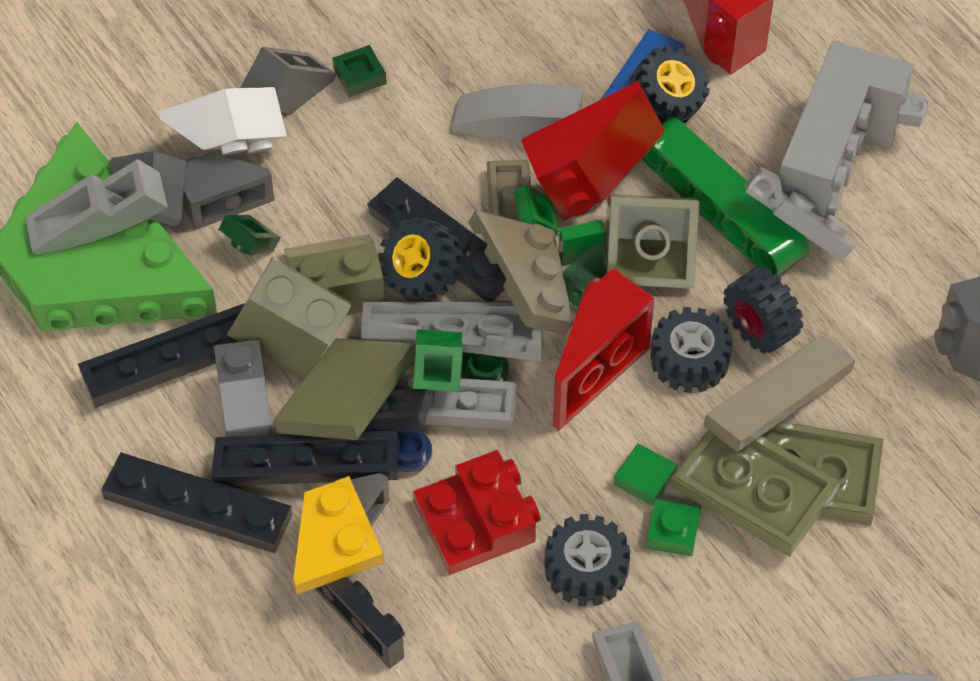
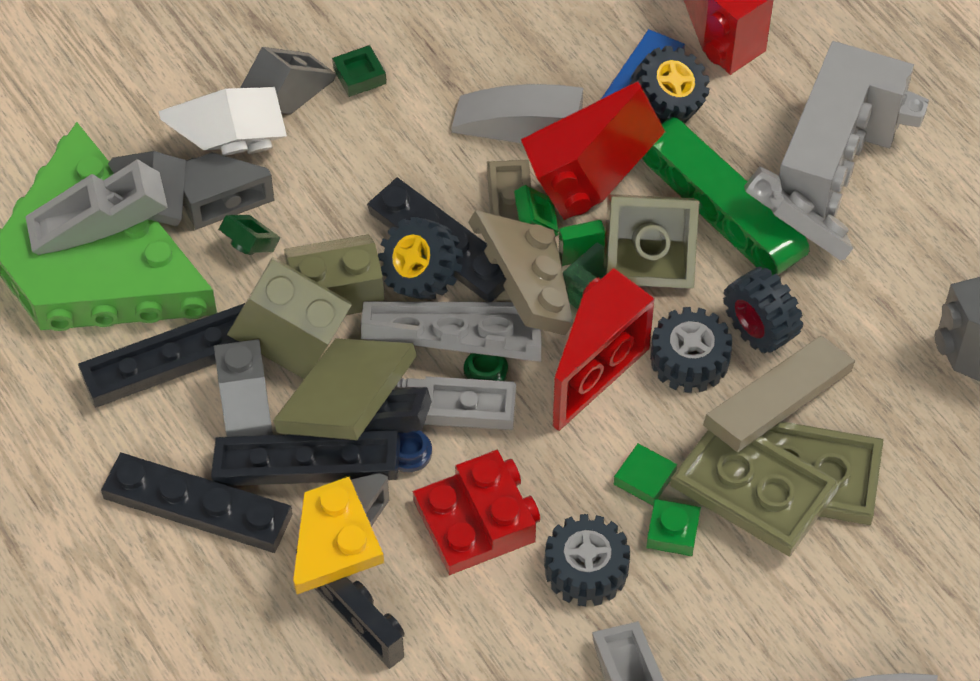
(437, 360): green brick -> none

